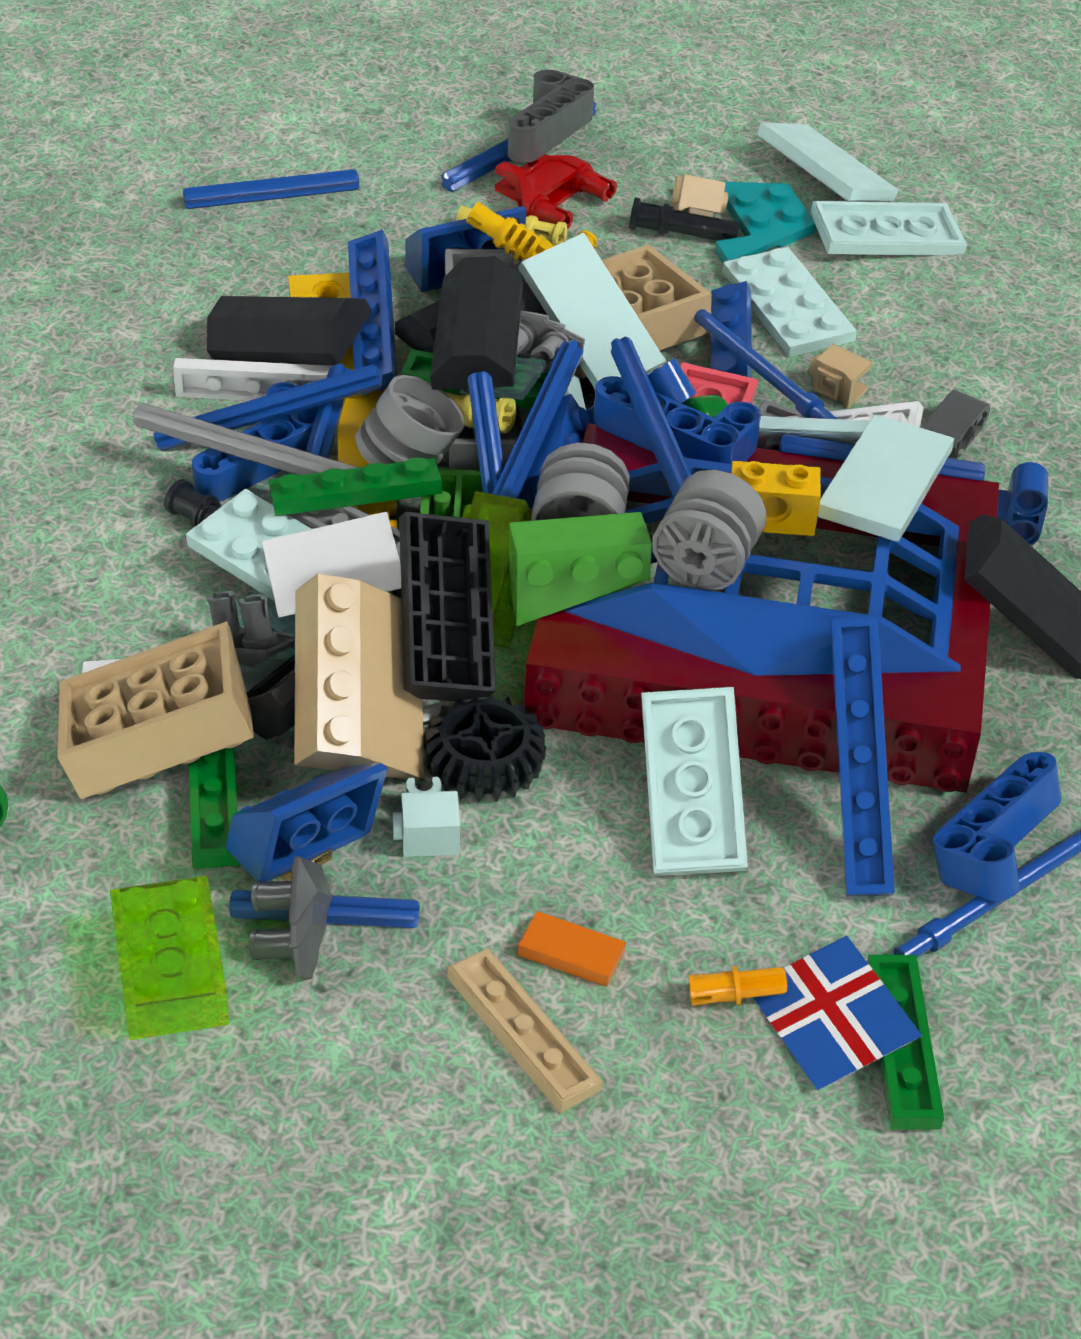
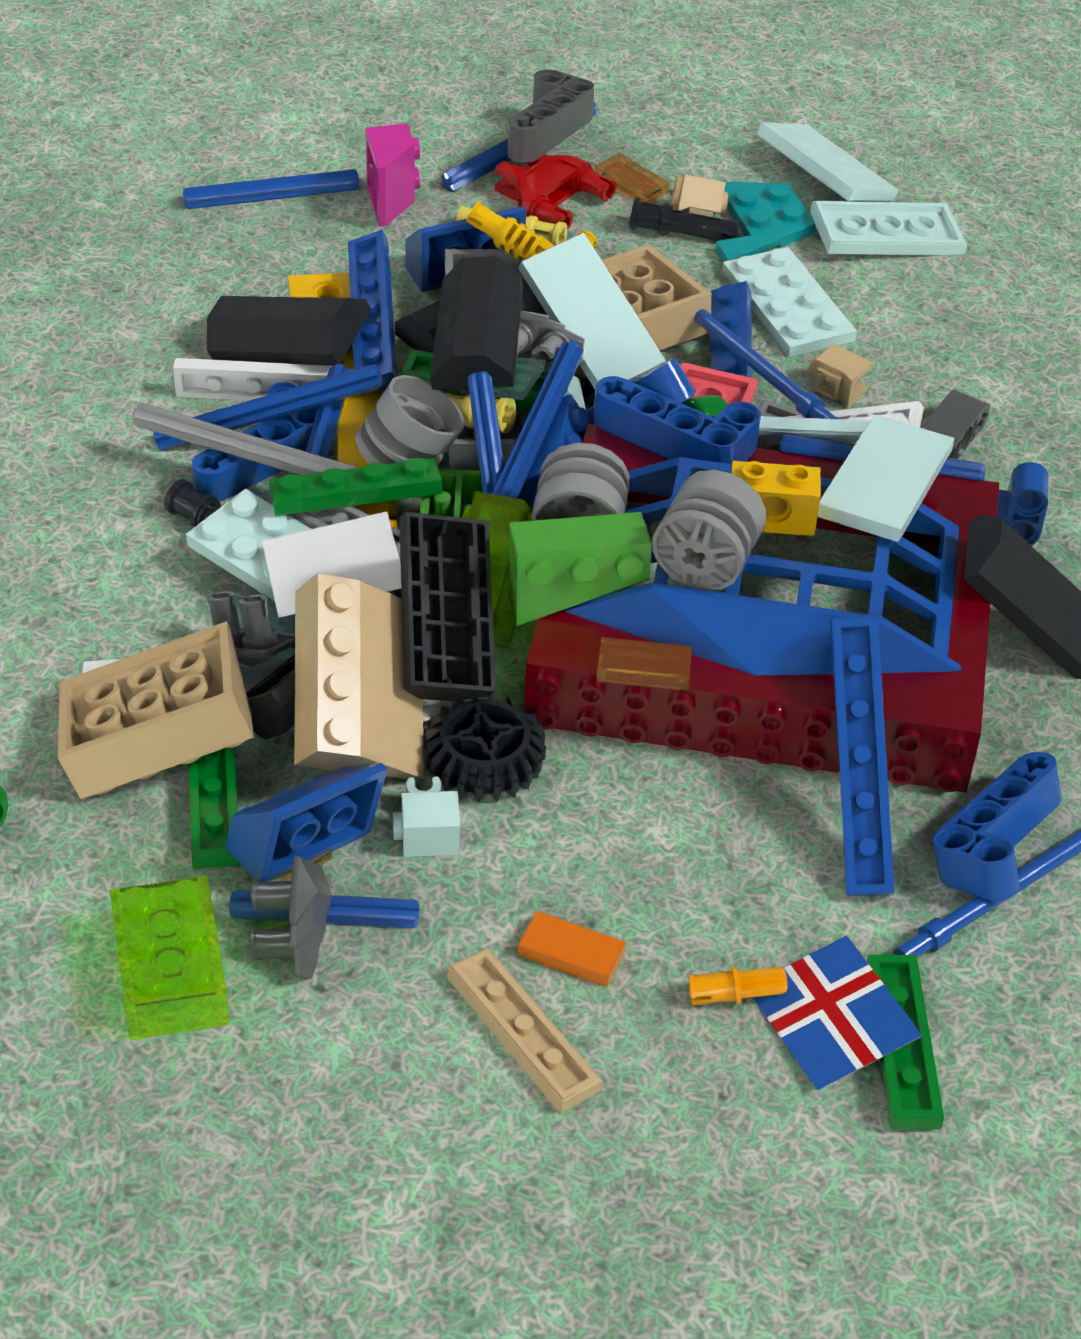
(391, 170): none -> dark pink slope
(633, 178): none -> clear orange tile
(644, 663): none -> clear orange tile
(650, 413): blue axle -> none
(694, 782): light aqua tile -> none

